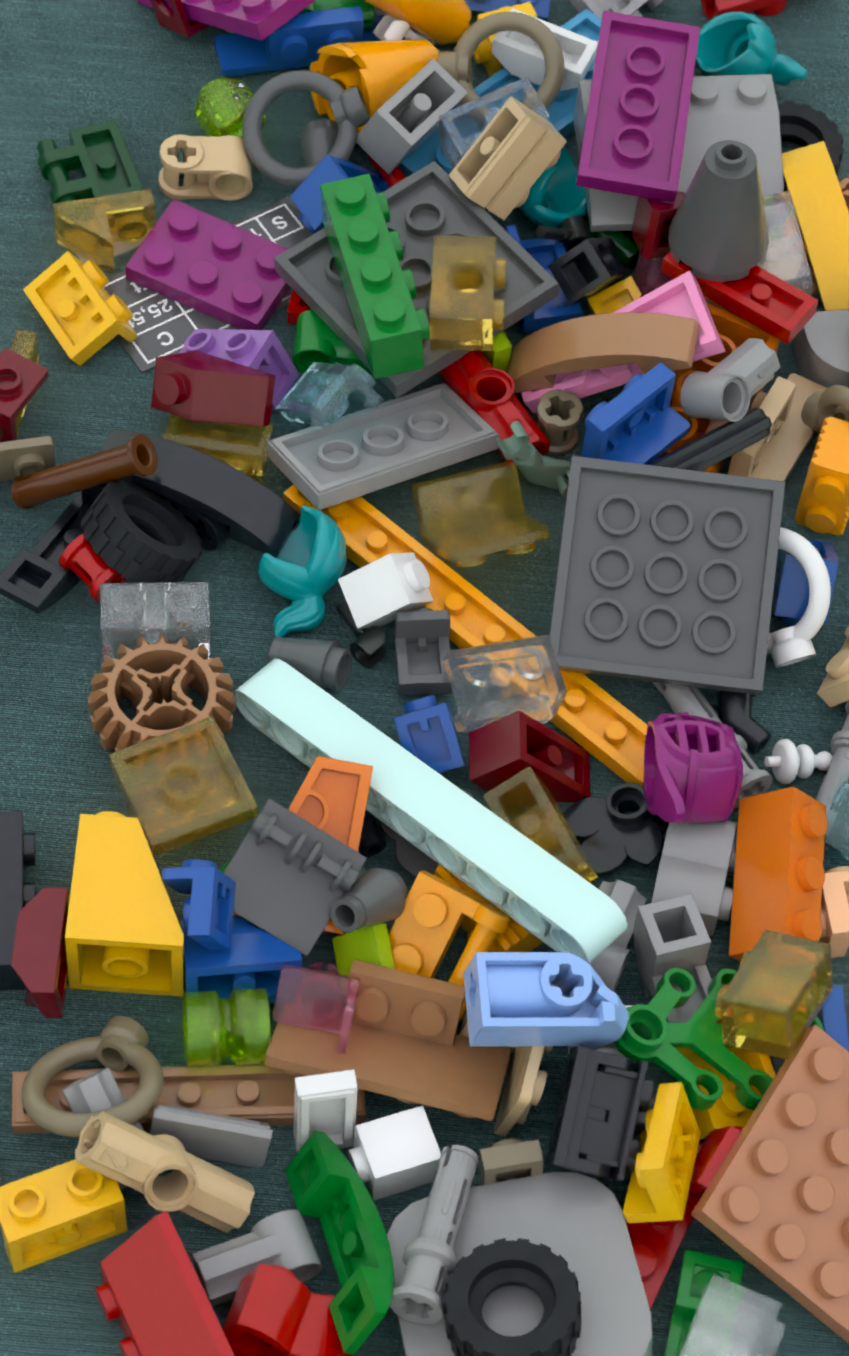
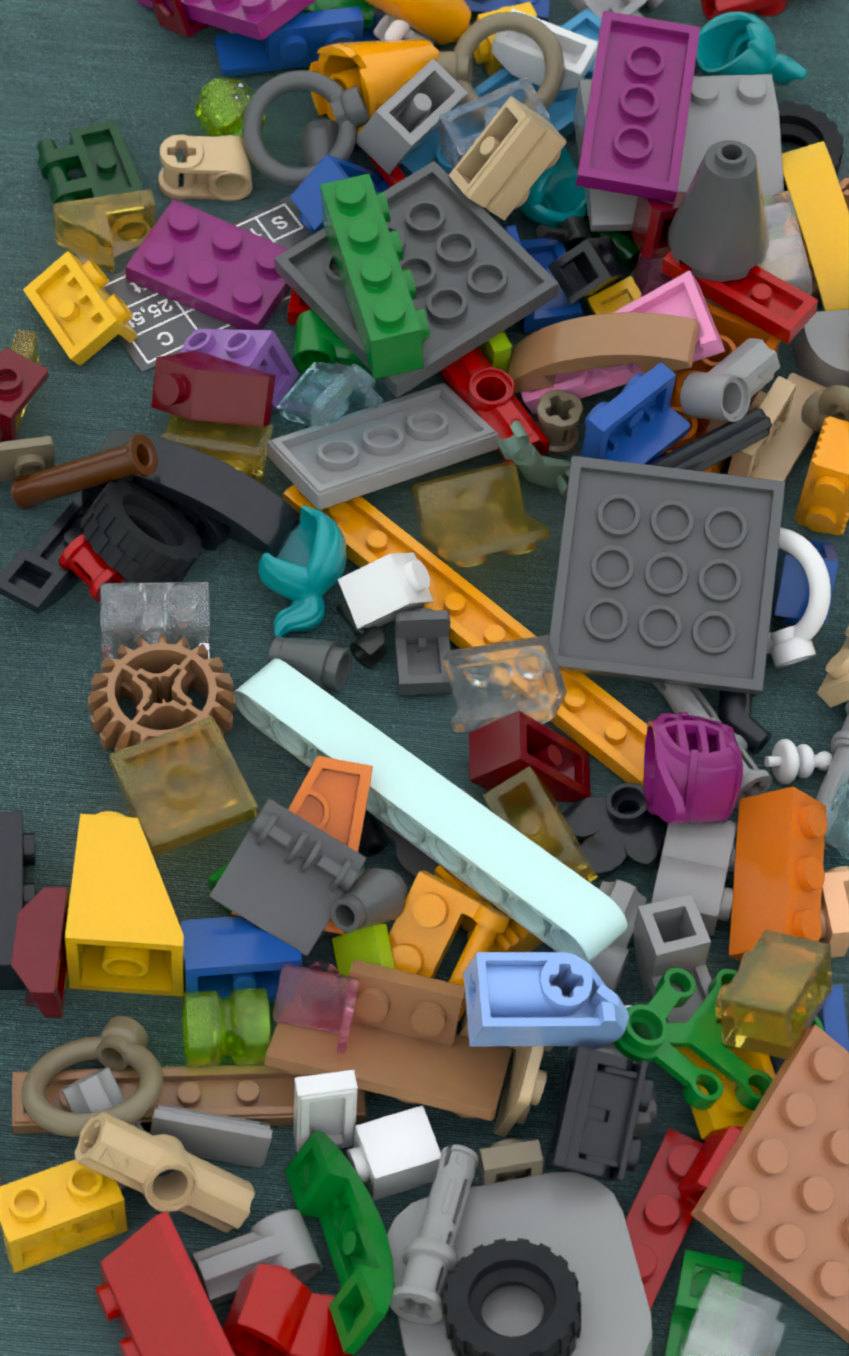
(211, 904): blue bracket -> none
(430, 734): blue bracket -> none
(464, 293): clear yellow brick -> none
(665, 1160): yellow bracket -> none

